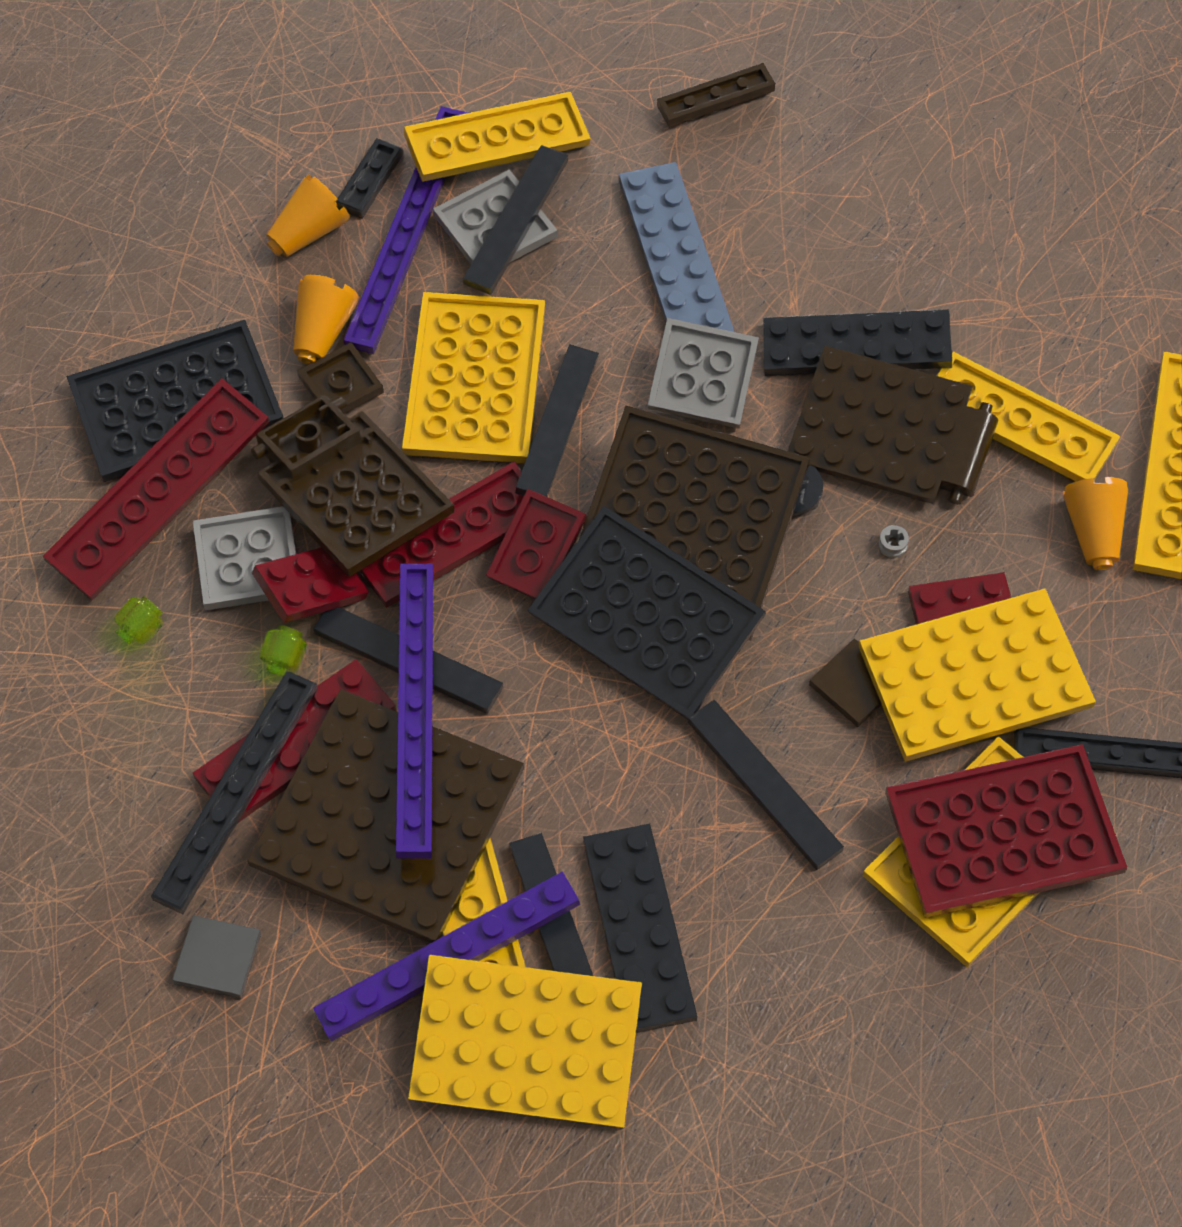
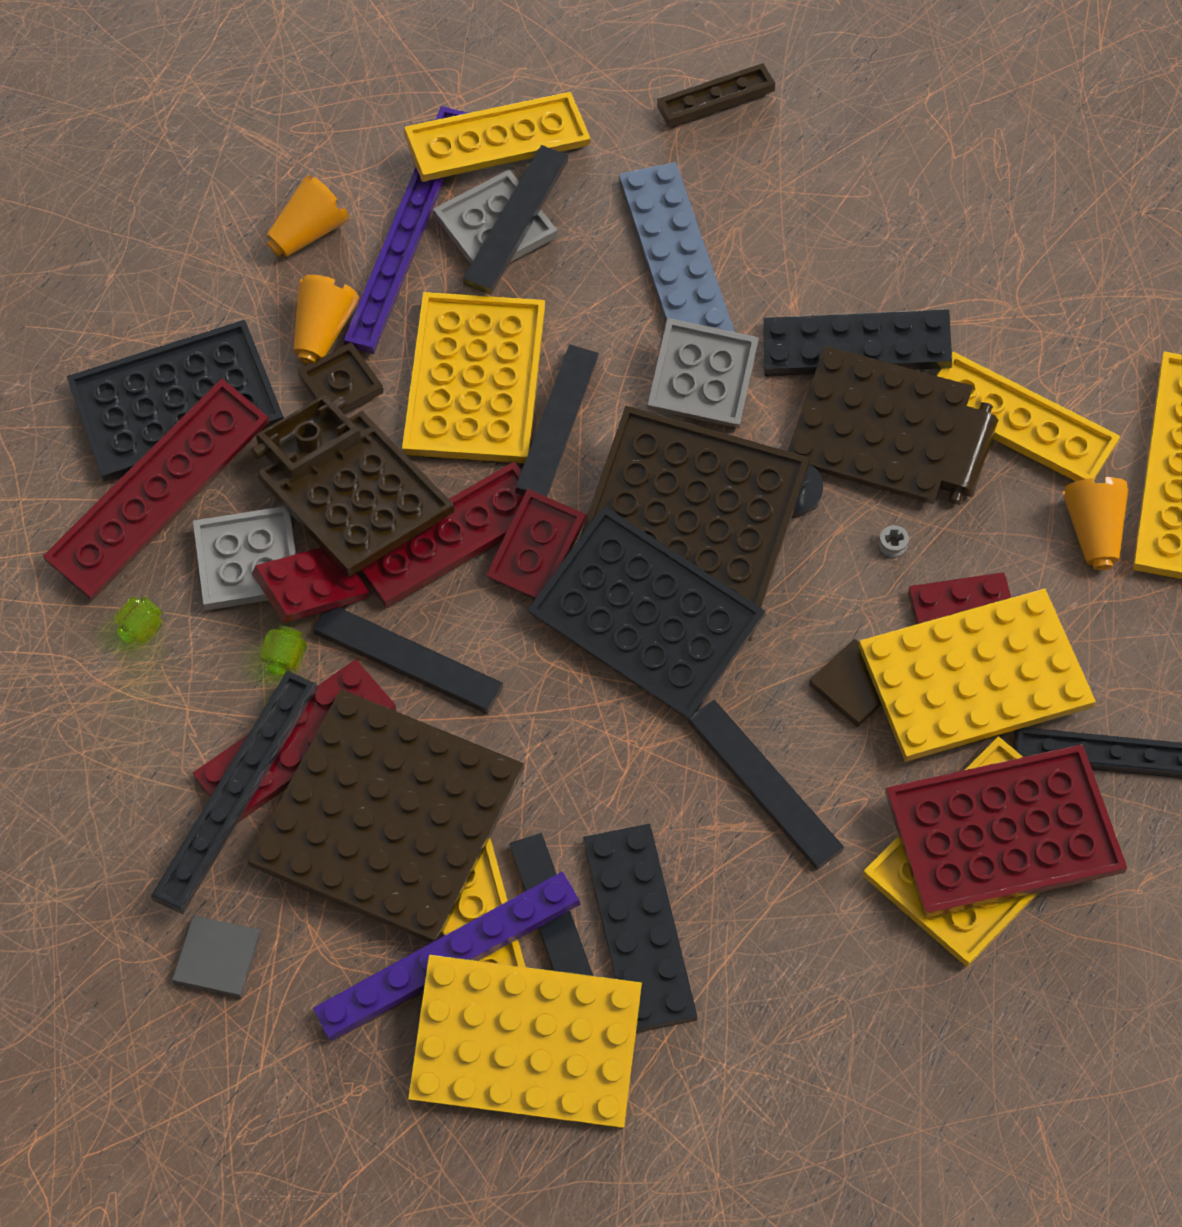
(369, 178): black tile -> none
(415, 713): dark purple plate -> none

